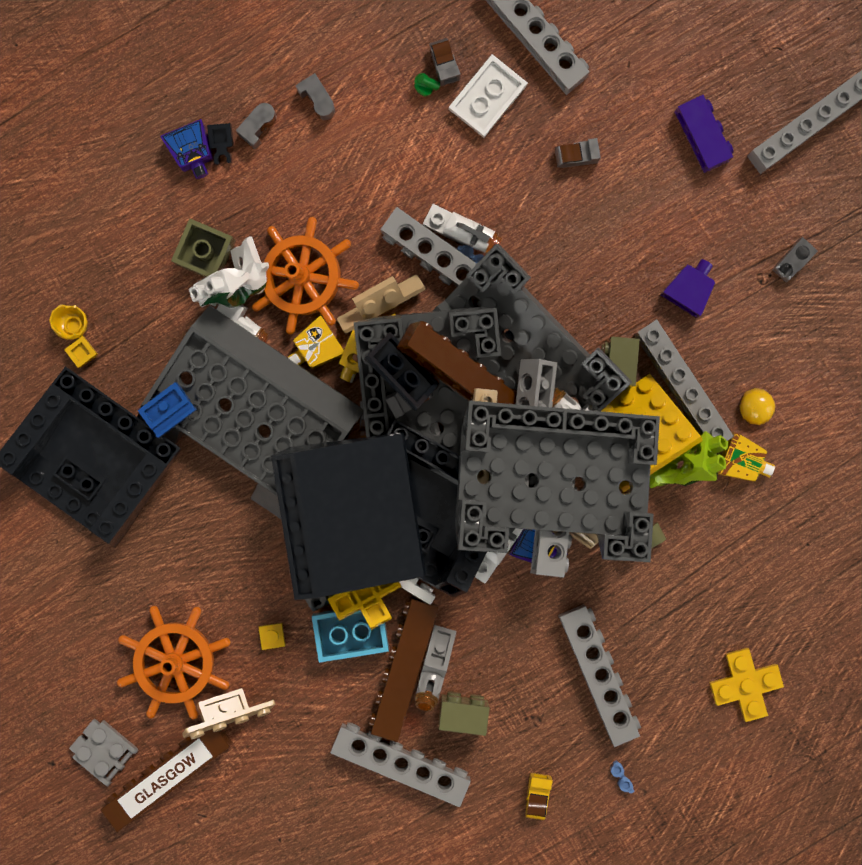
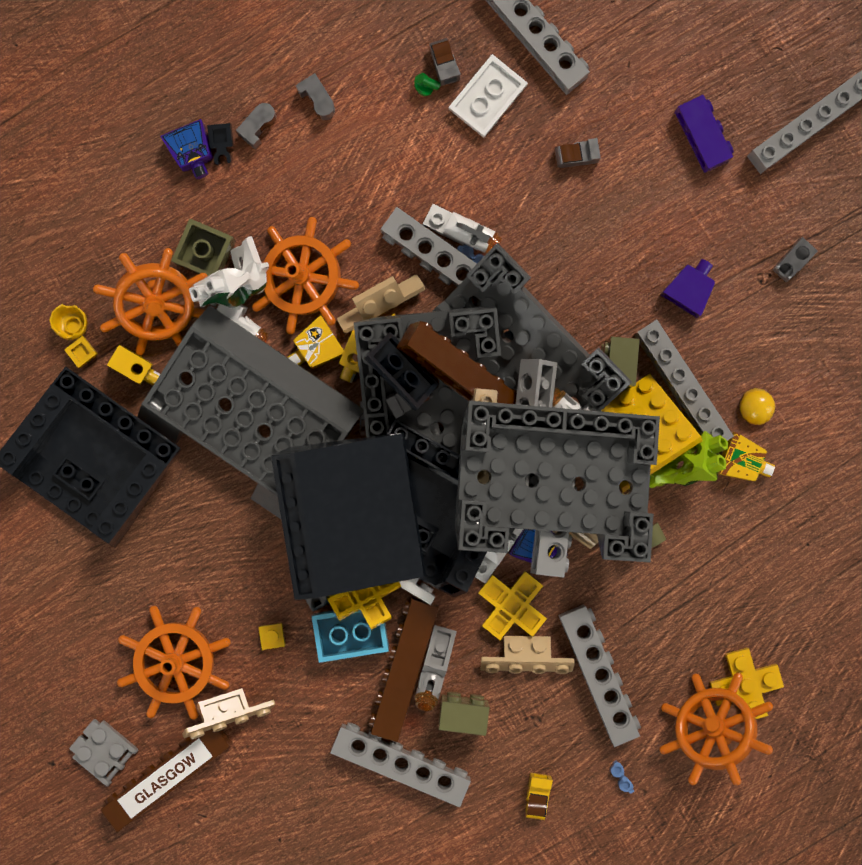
(125, 359): none -> yellow torso
(152, 302): none -> orange piece
(167, 410): blue plate -> none
(512, 605): none -> yellow plate
(527, 654): none -> tan bracket
(716, 729): none -> orange piece

